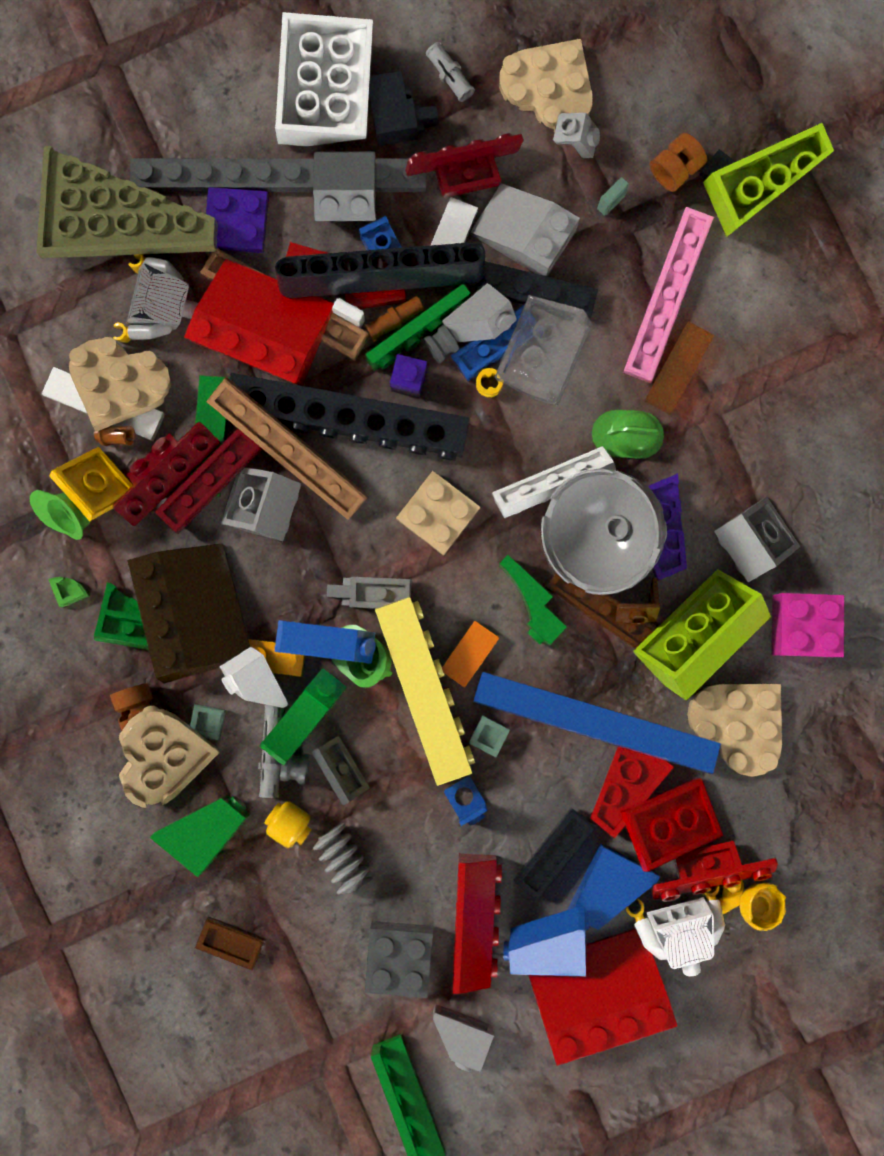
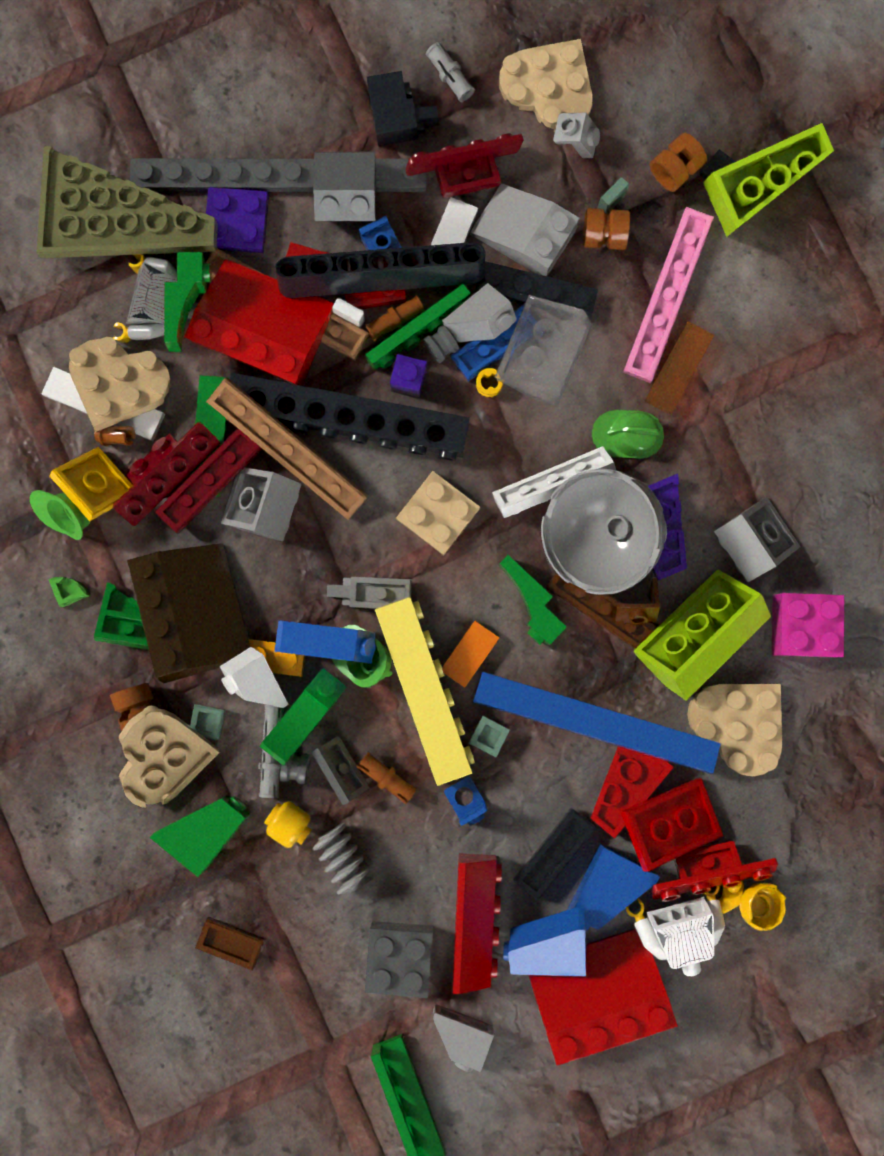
(180, 295): none -> green slope
(323, 79): white slope -> none
(386, 778): none -> dark orange pin
(606, 228): none -> dark orange wheel

